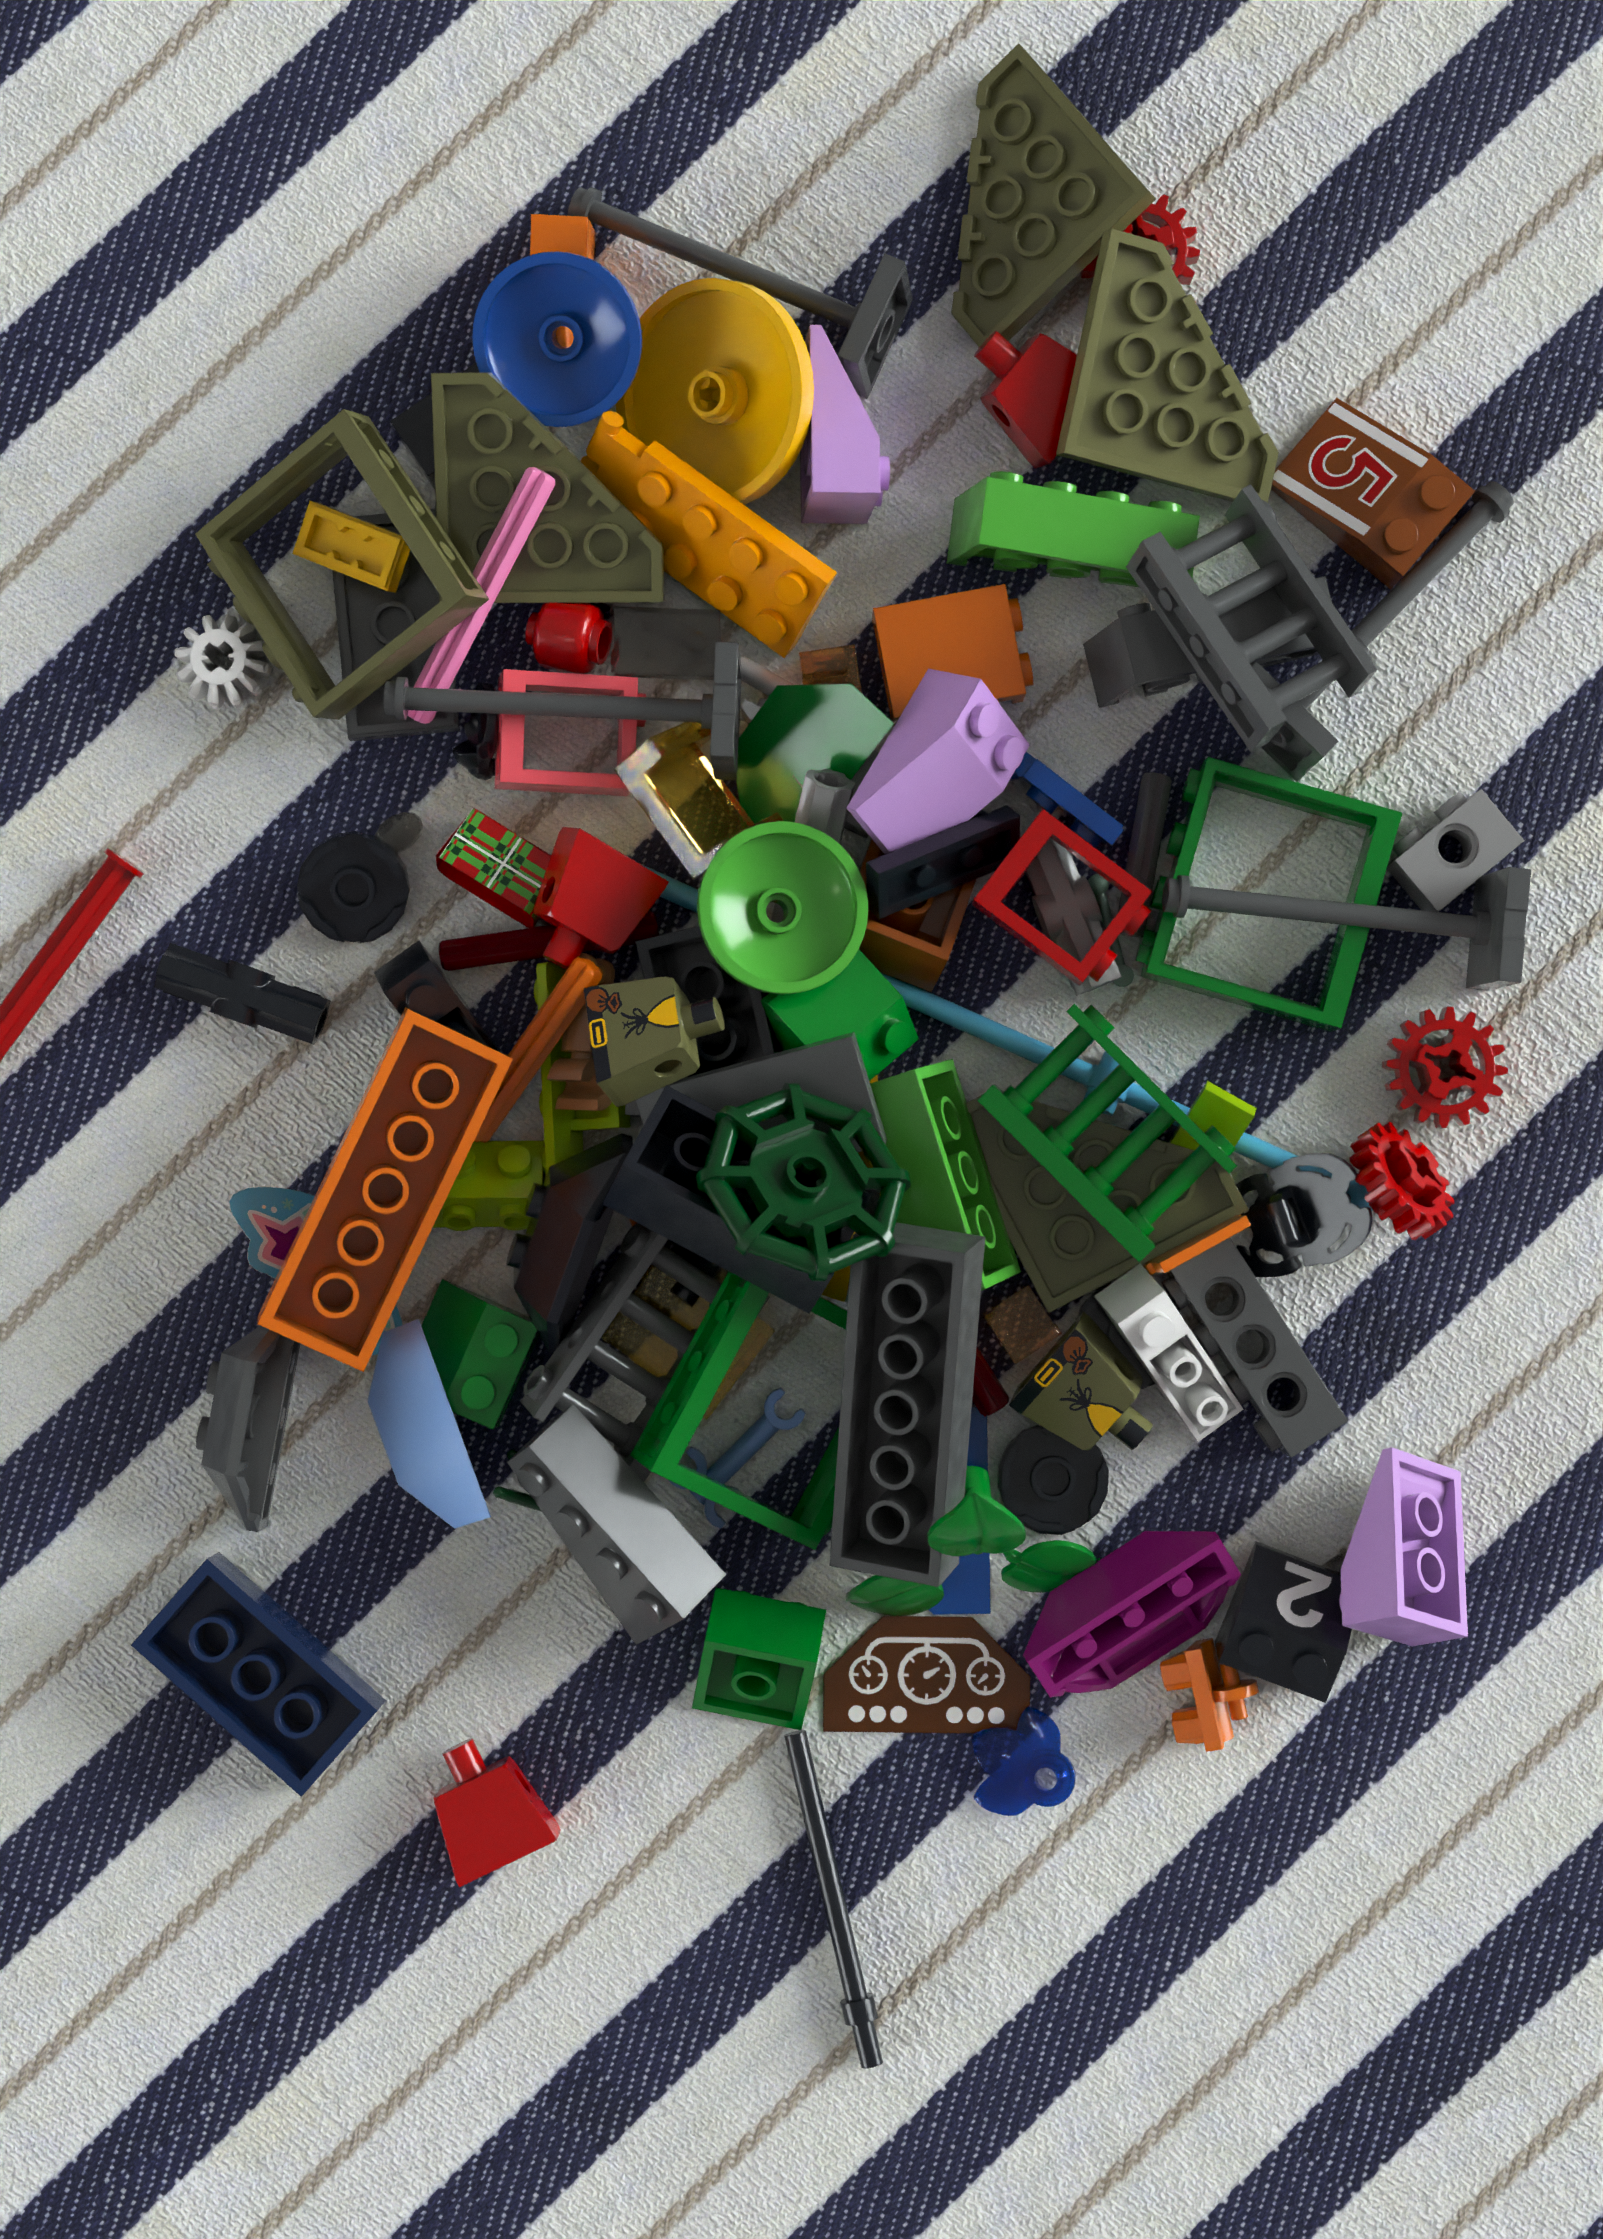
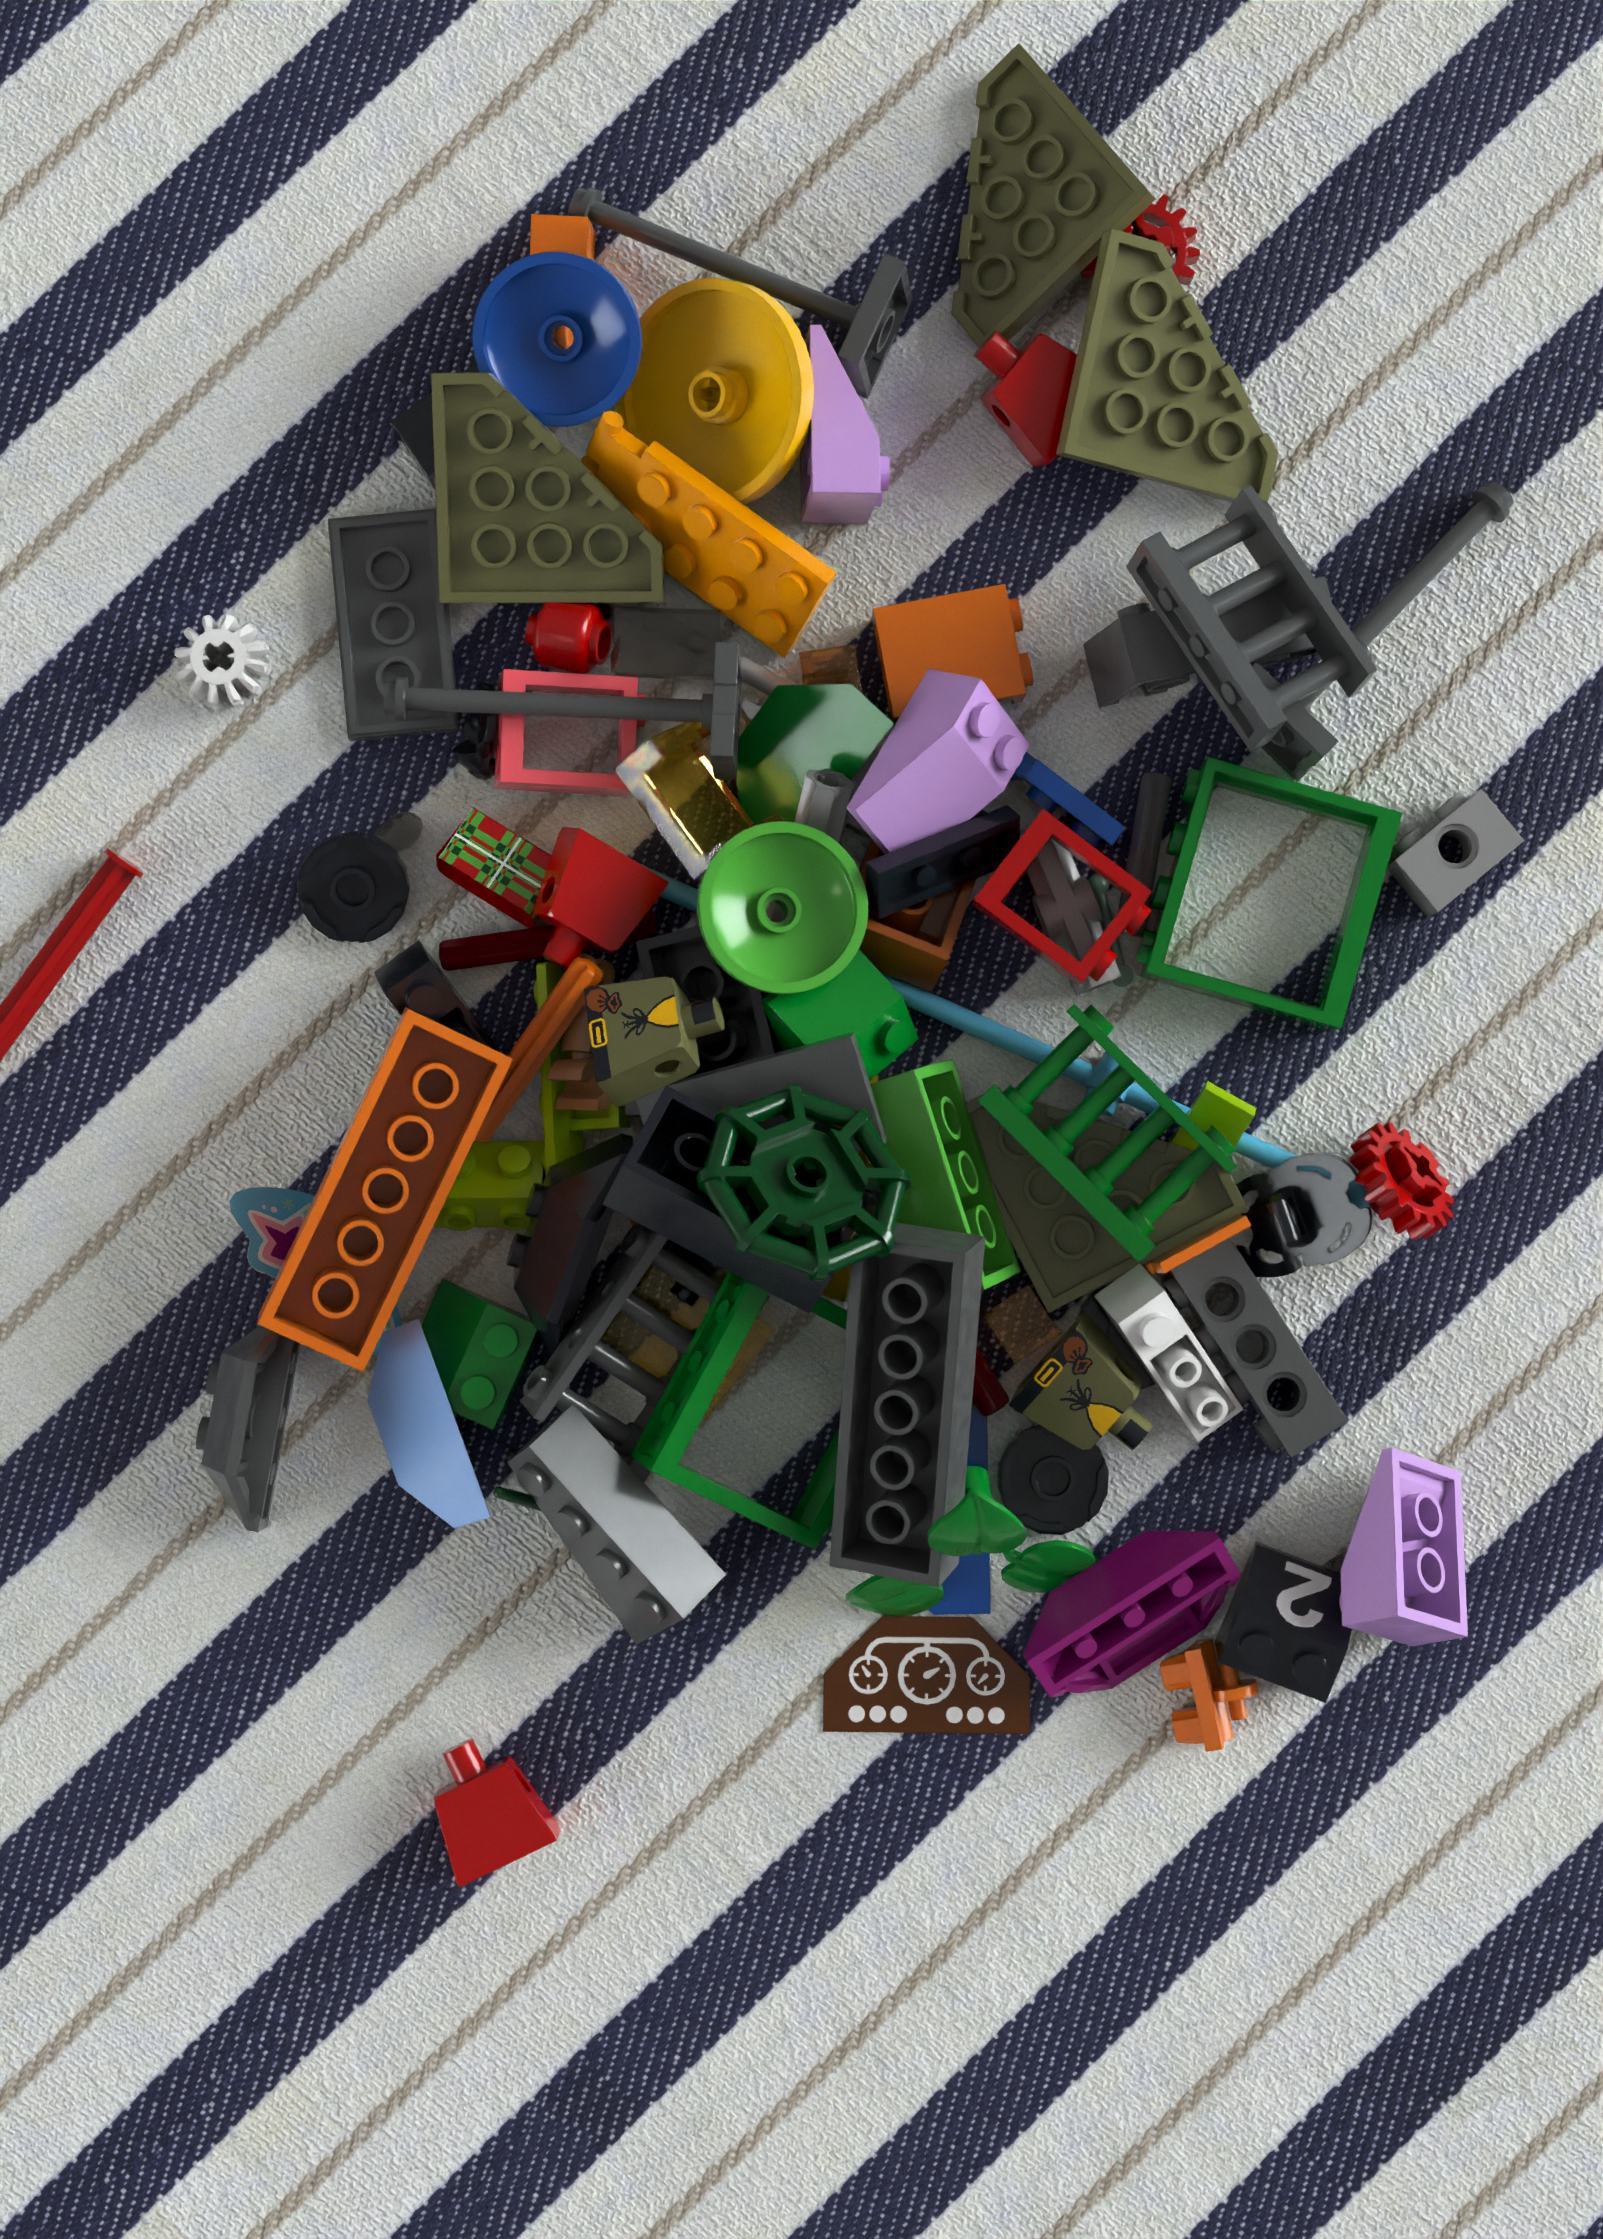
(242, 993): black piece -> none
(258, 1672): dark blue brick -> none
(259, 605): olive window -> none
(352, 546): yellow plate -> none
(491, 574): bright pink axle -> none
(741, 1451): medium blue bar -> none
(759, 1658): green slope -> none
(858, 2005): black bar -> none
(1013, 1764): clear blue plate -> none
(1060, 528): bright green wedge -> none
(1369, 490): dark orange slope -> none
(1455, 1045): red gear -> none
(1493, 929): dark grey tile -> none

